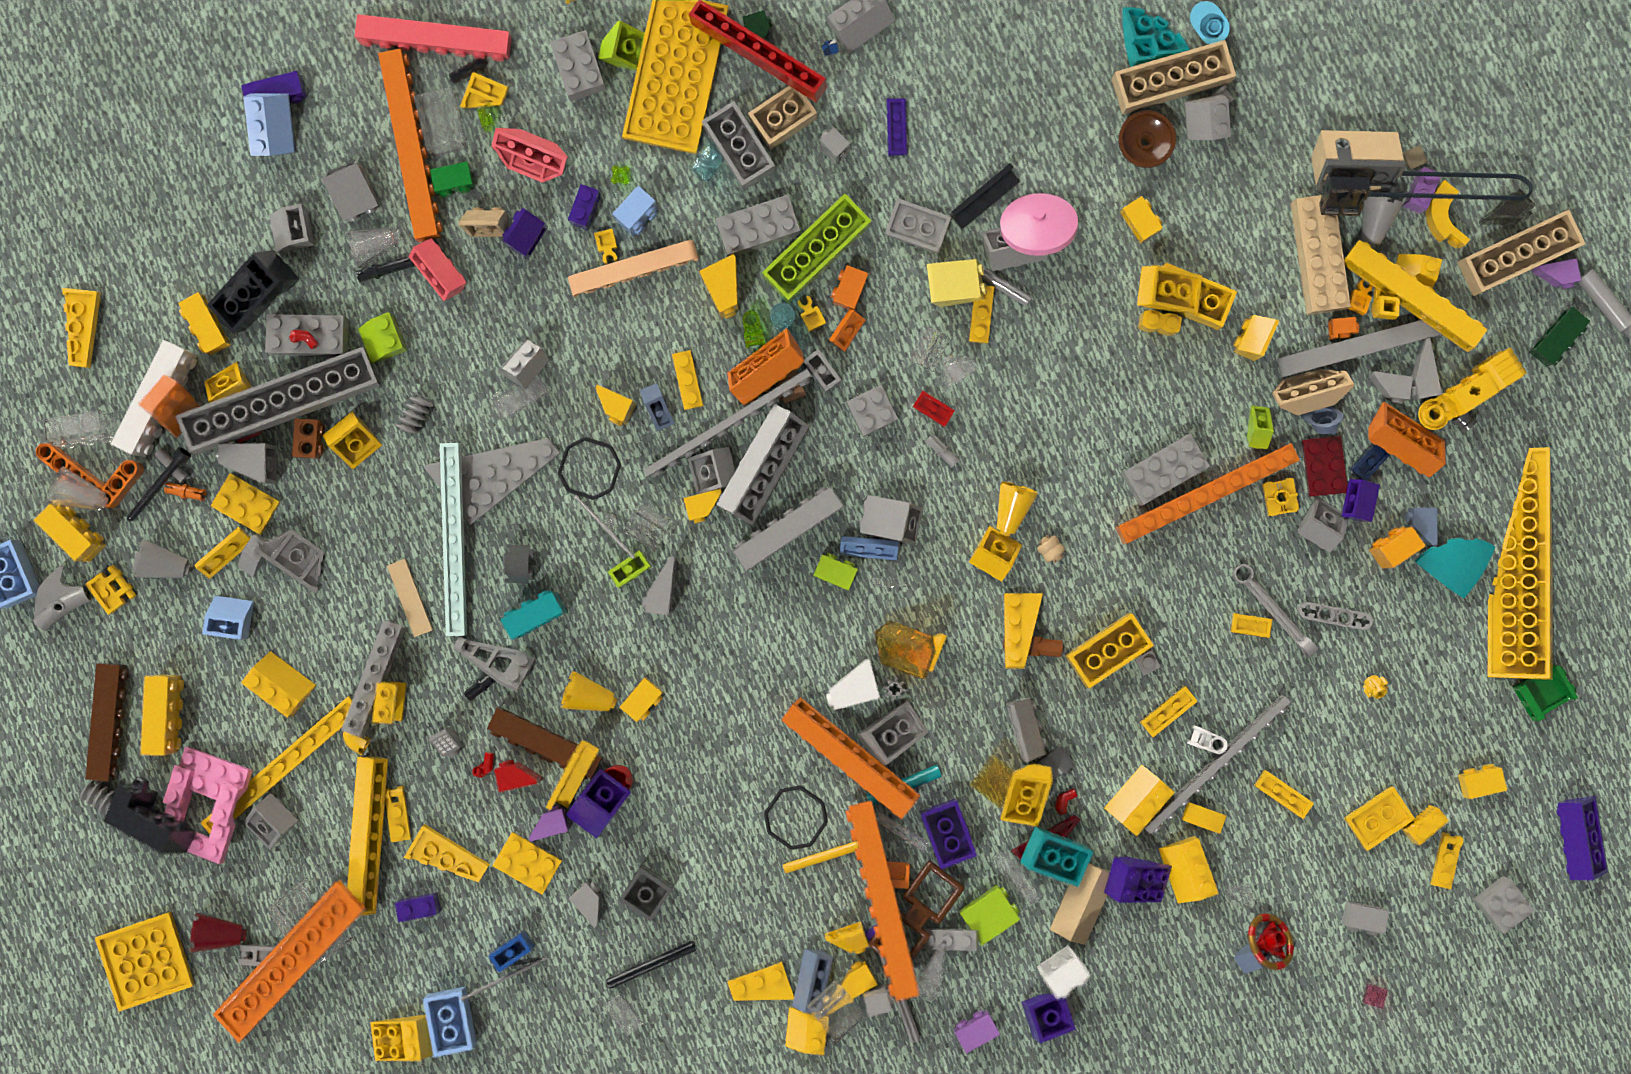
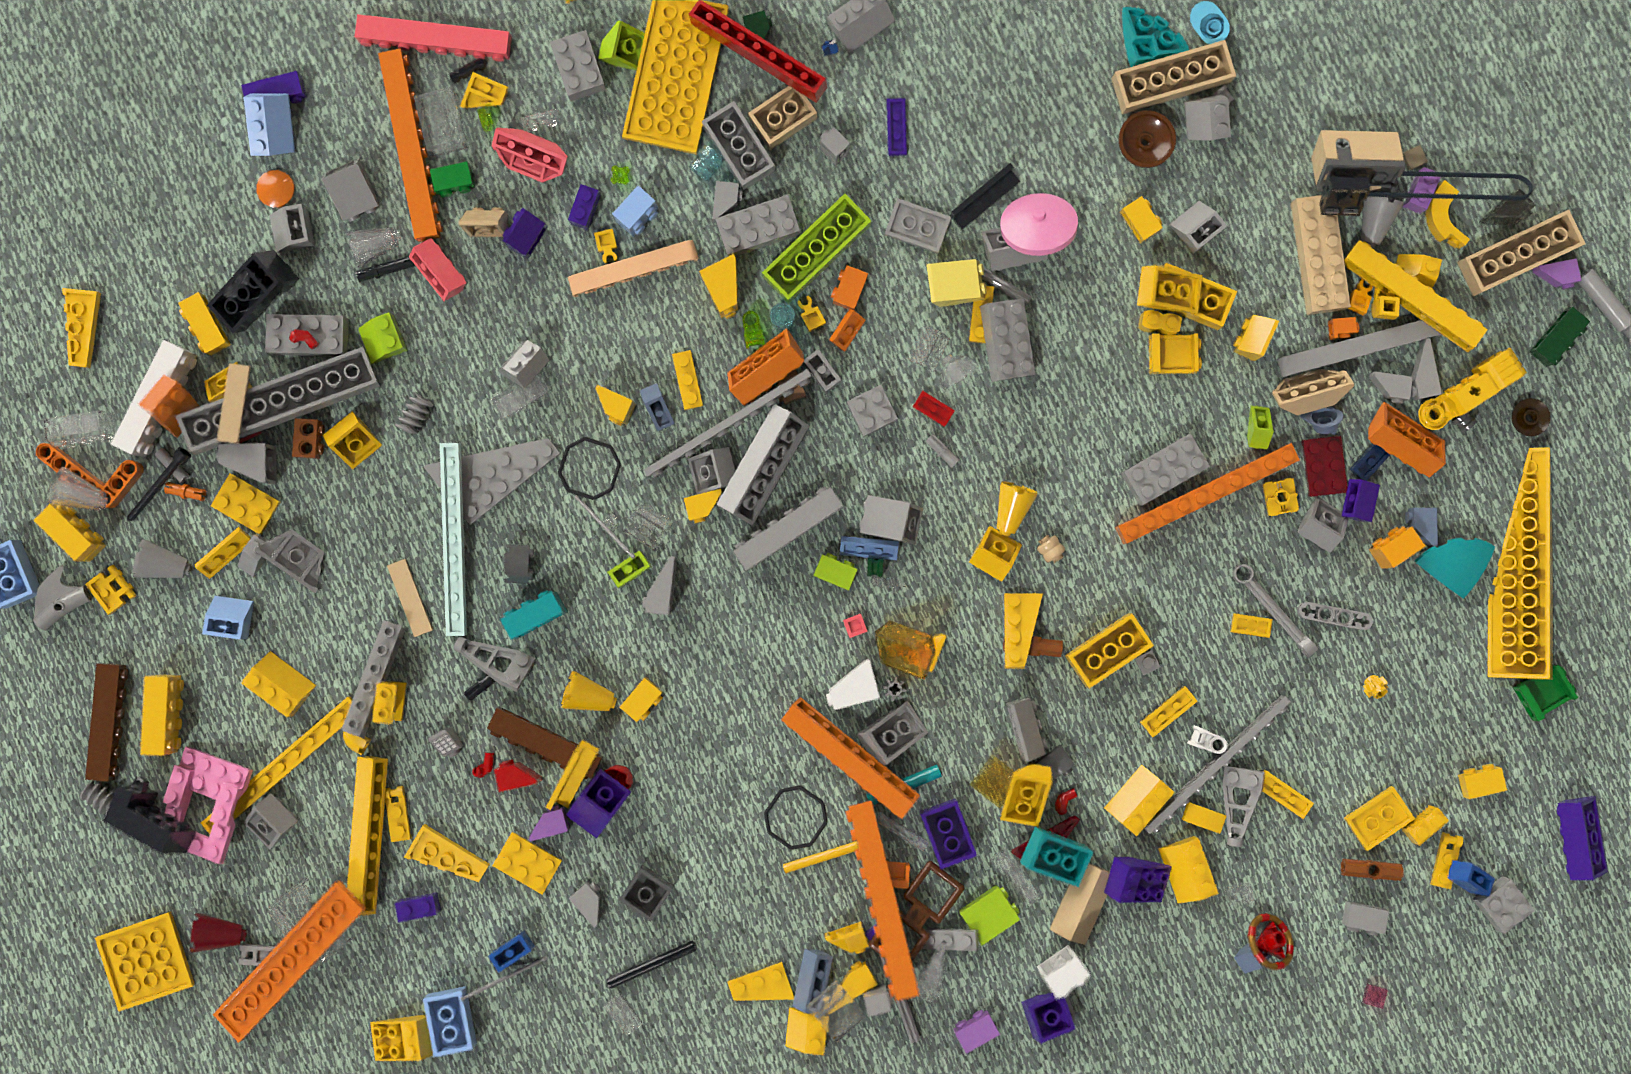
(233, 403): none -> tan tile
(275, 188): none -> orange dish
(546, 118): none -> clear plate
(726, 198): none -> light grey slope
(855, 625): none -> coral plate
(875, 567): none -> dark green wheel
(1007, 340): none -> light grey brick
(1174, 354): none -> yellow panel
(1198, 226): none -> light grey slope
(1246, 779): none -> light grey plate
(1383, 870): none -> dark orange piece
(1471, 878): none -> blue brick
(1539, 417): none -> dark brown dish

